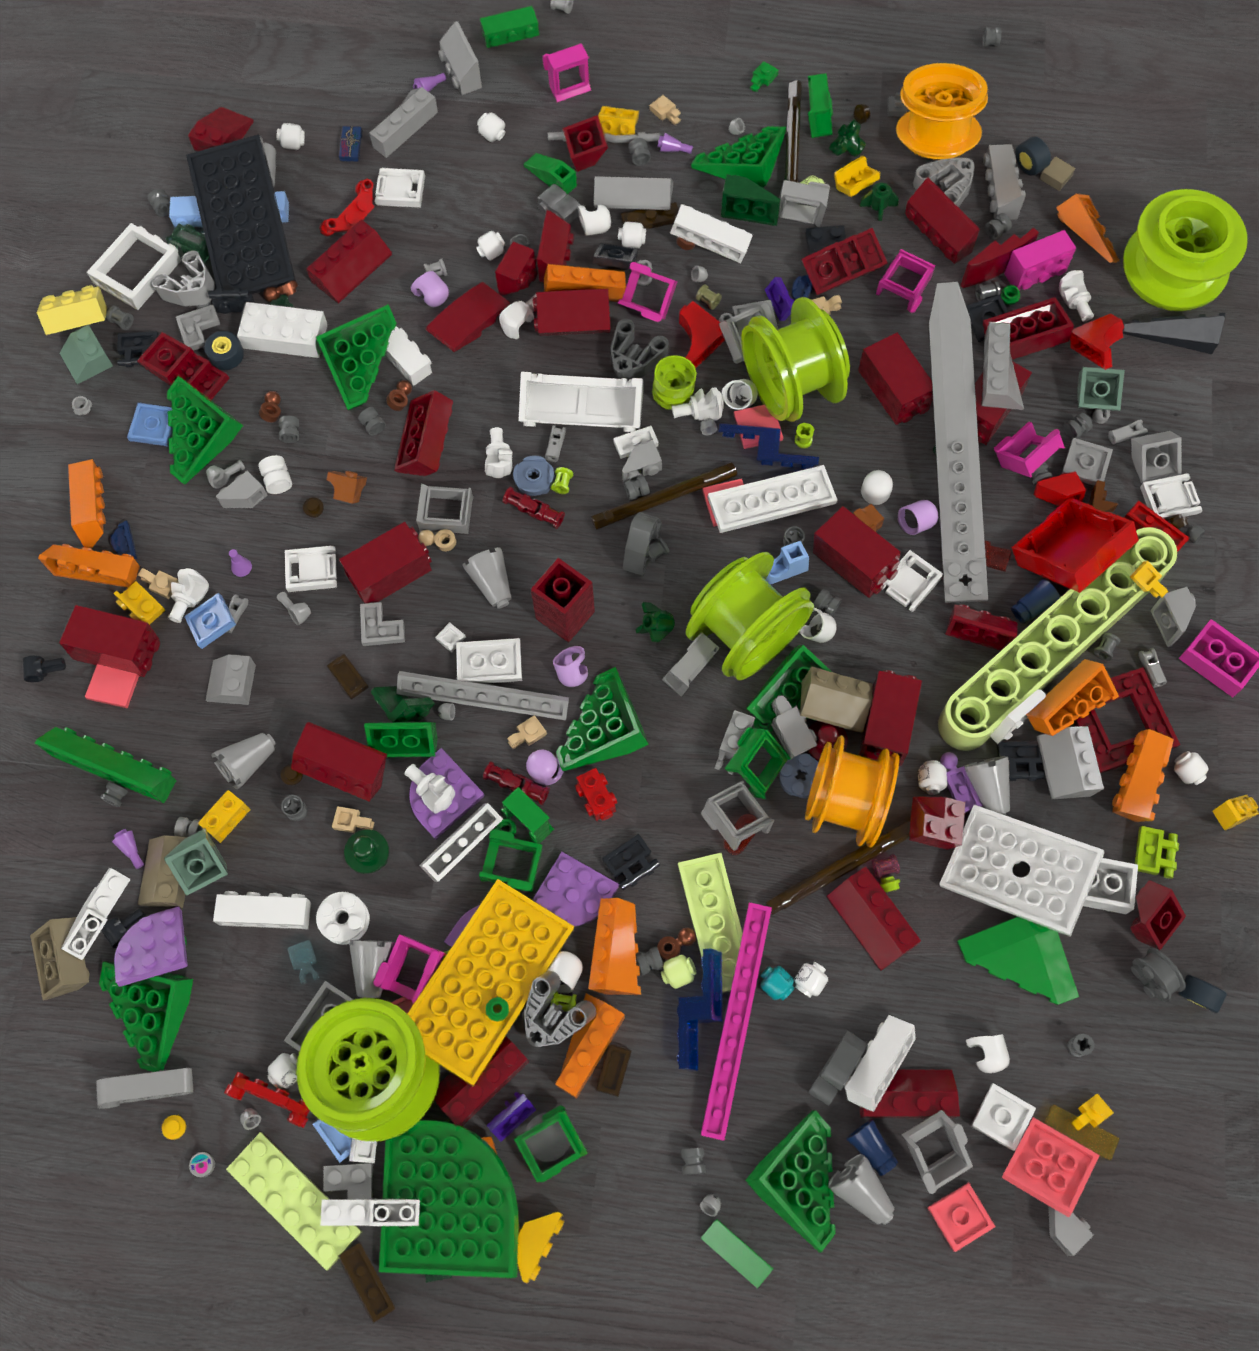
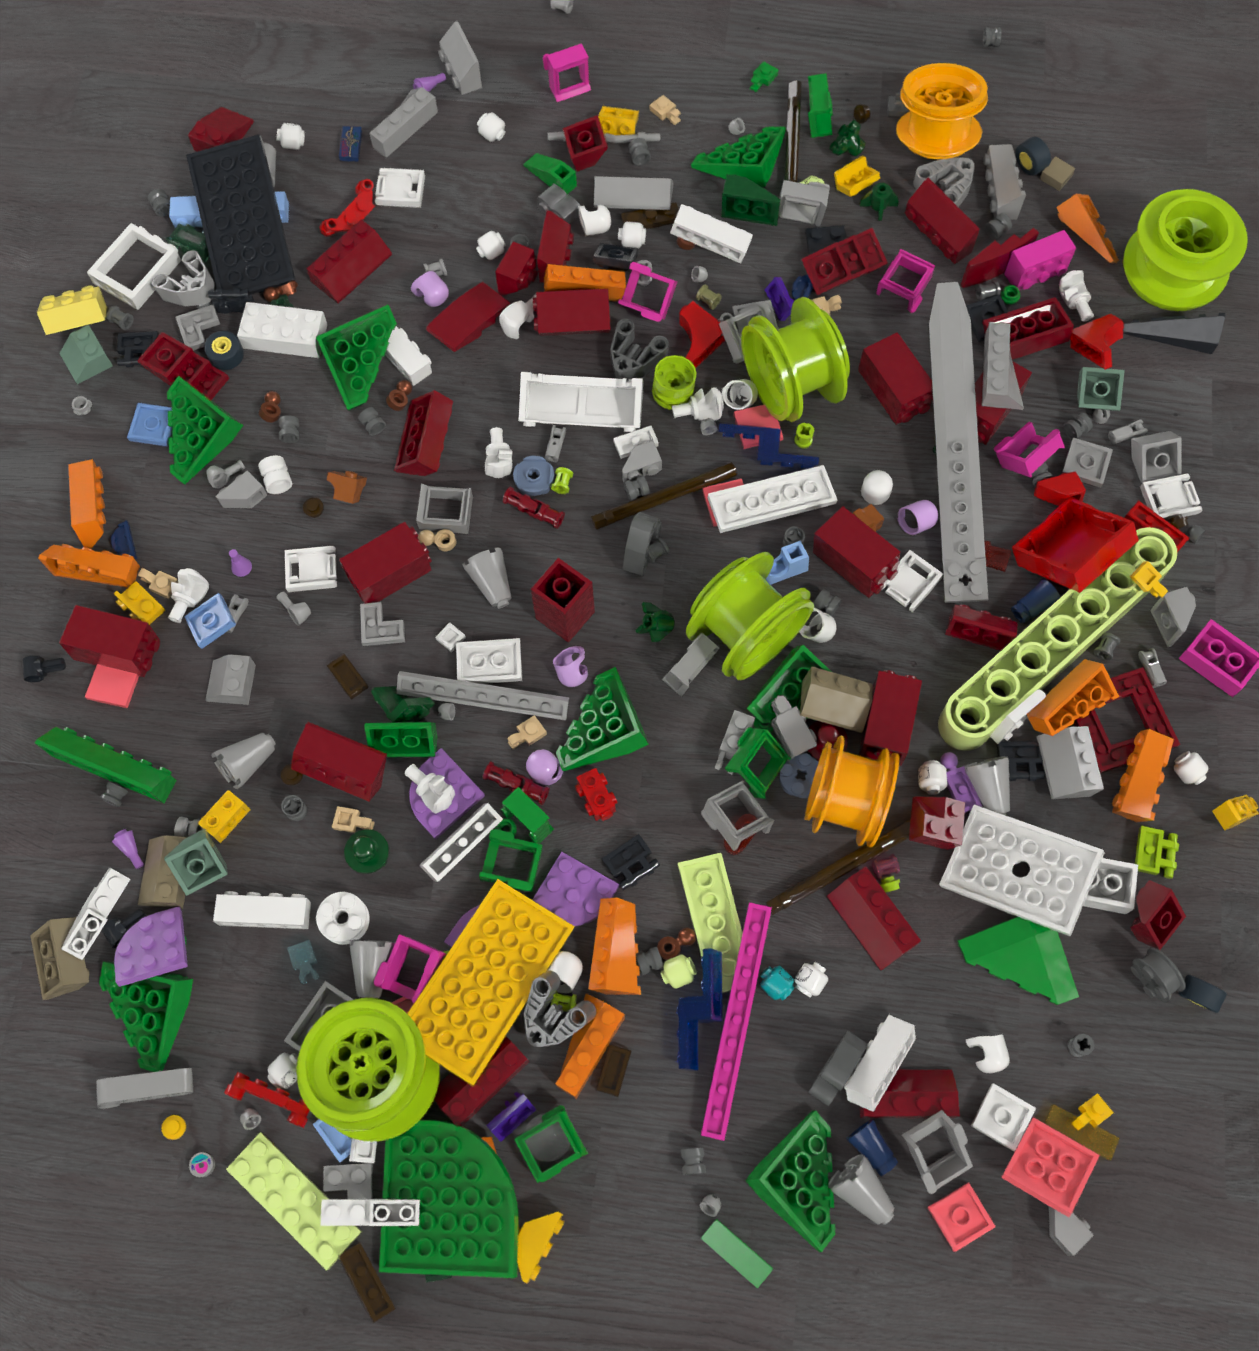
(497, 1016): green plate -> none
(509, 26): green brick -> none
(670, 144): medium lavender cone -> none
(1098, 498): reddish brown slope -> none

